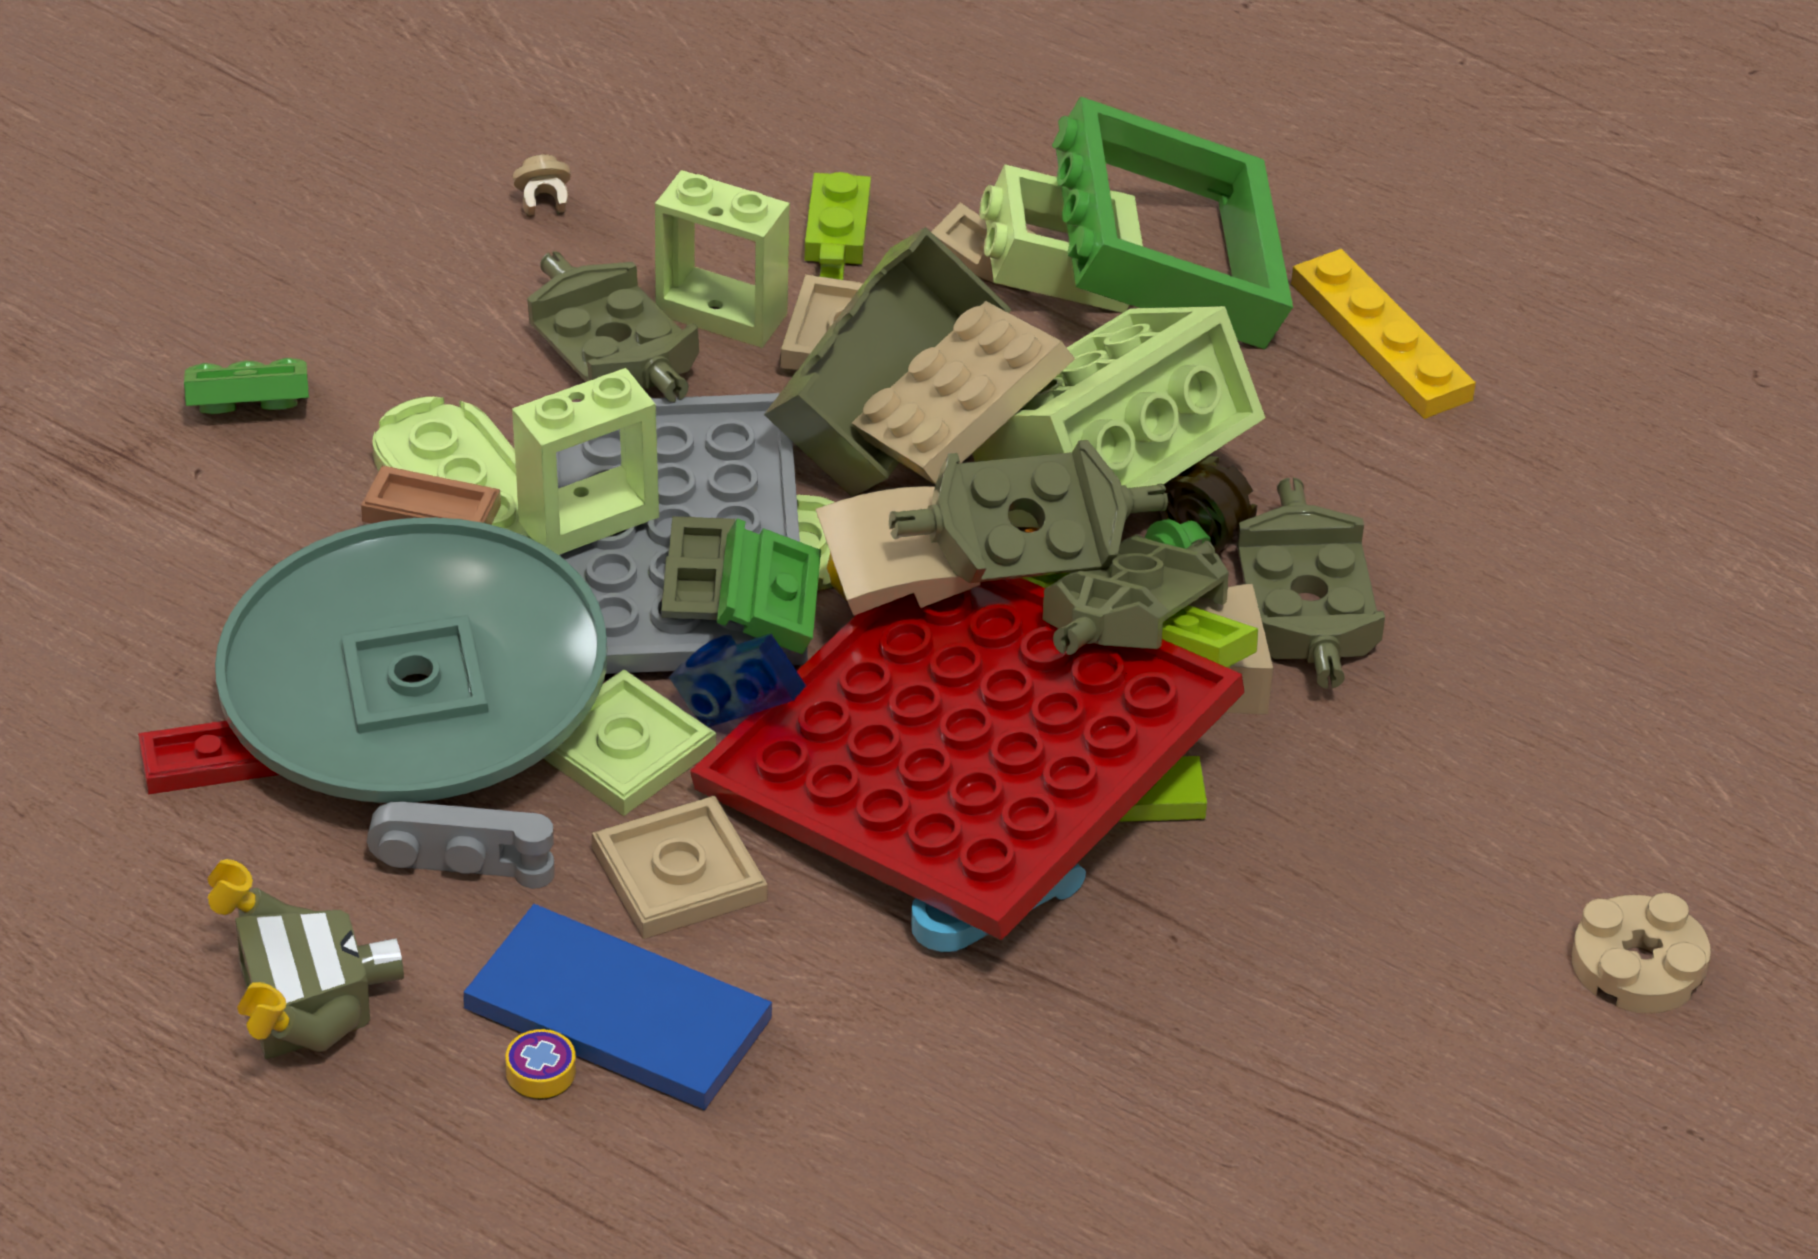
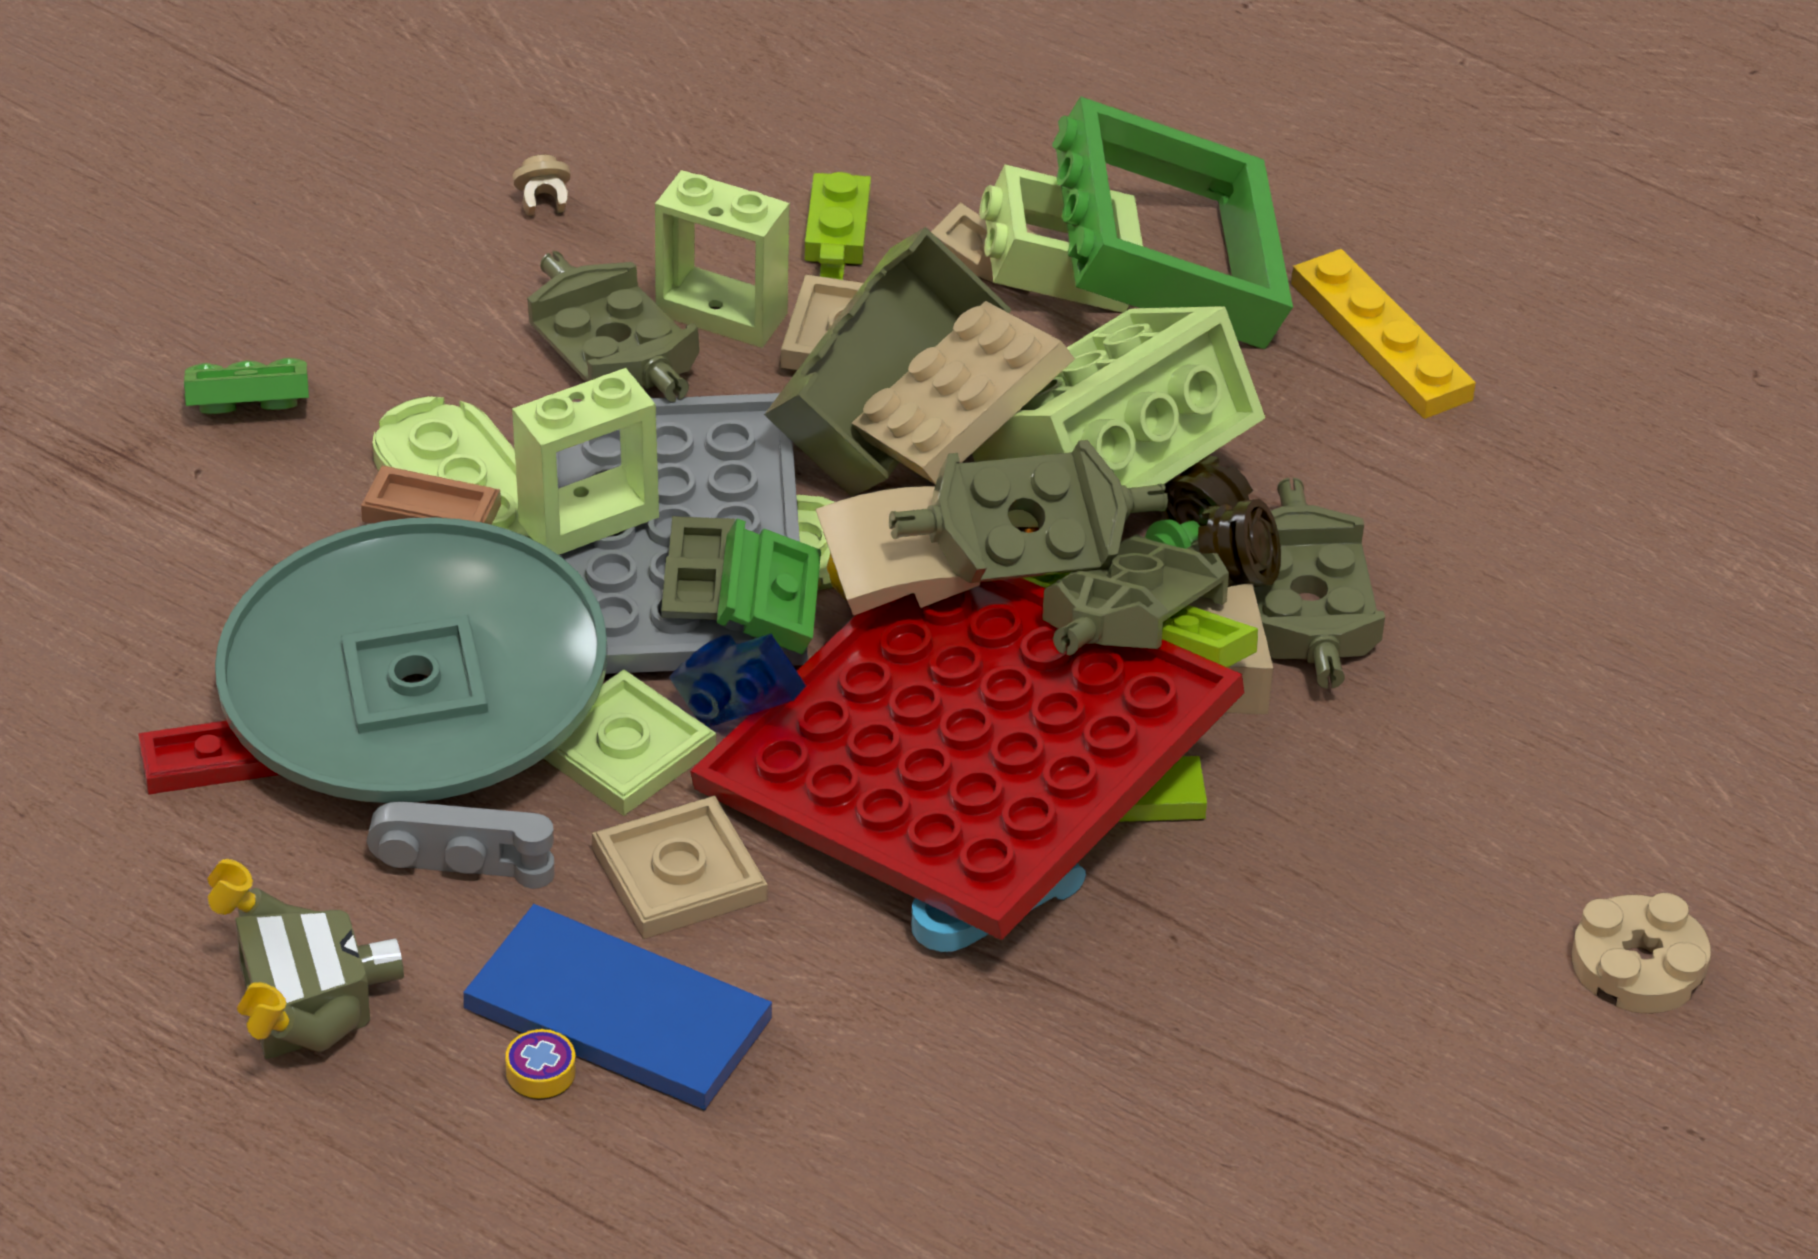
(1244, 541): none -> dark brown wheel

